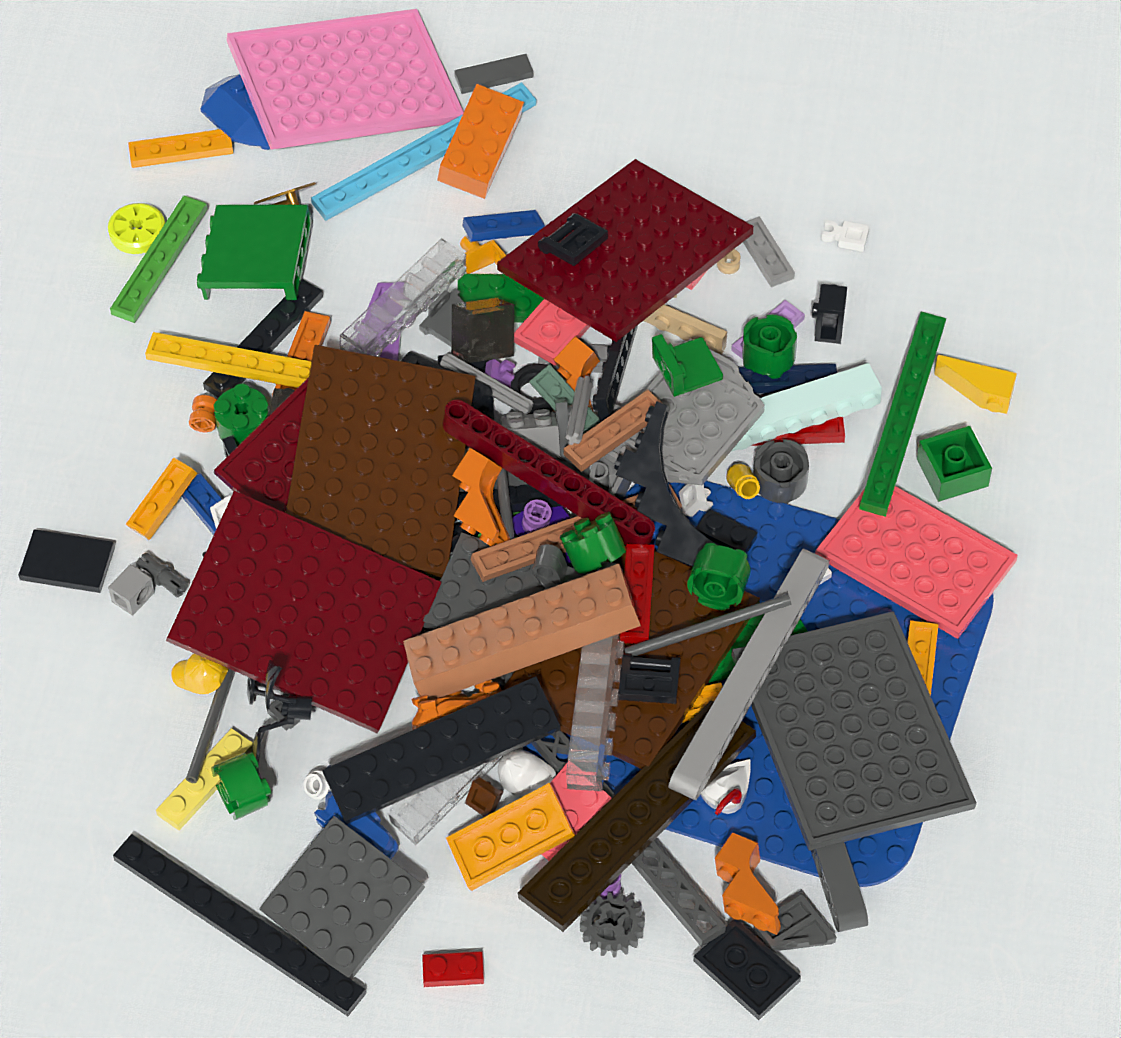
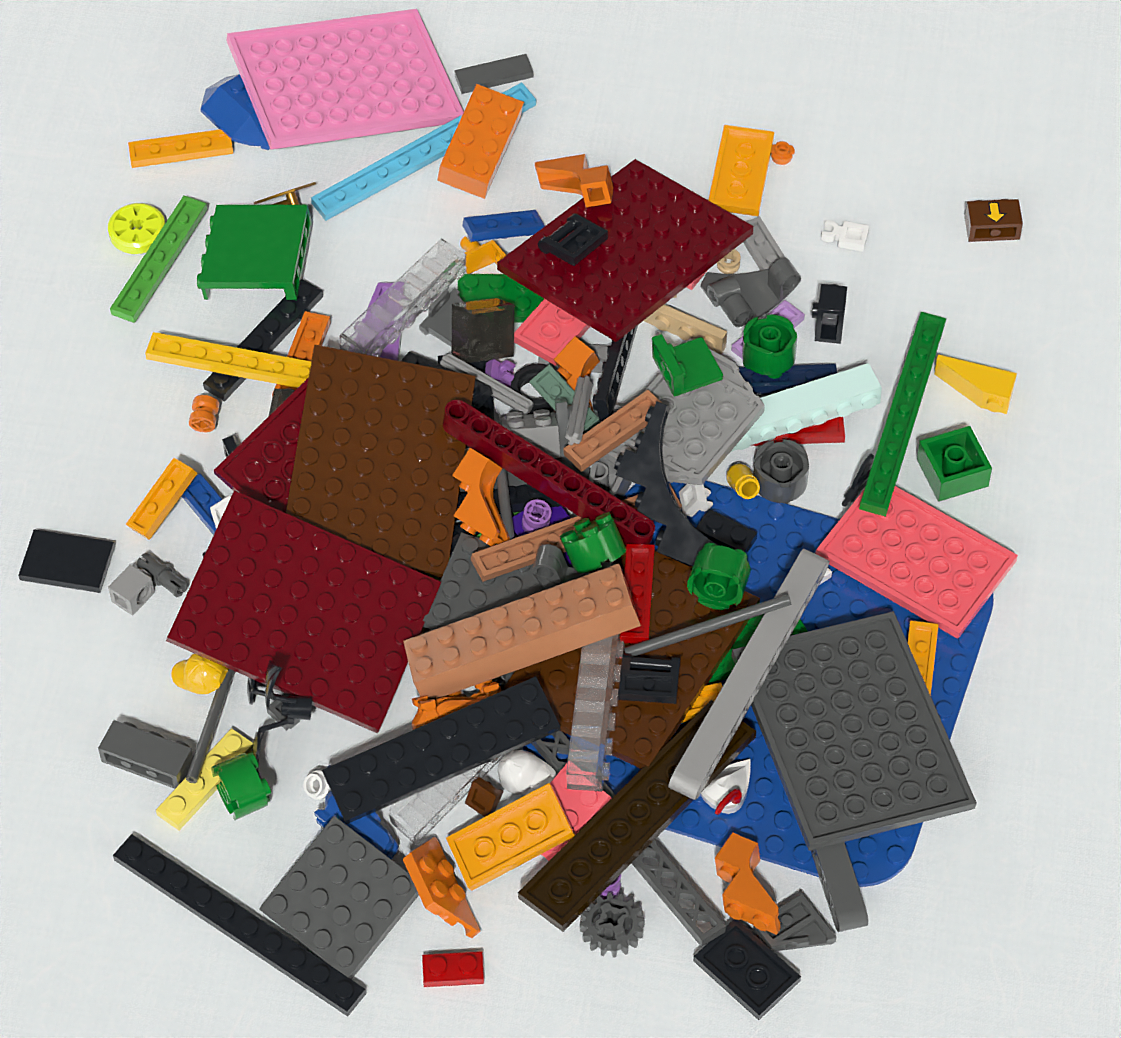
(145, 754): none -> dark grey brick
(240, 412): green brick -> none
(438, 886): none -> orange wing
(574, 176): none -> orange arch
(741, 169): none -> light orange plate
(752, 293): none -> dark grey panel
(782, 152): none -> orange plate
(859, 481): none -> black piece
(993, 220): none -> reddish brown brick

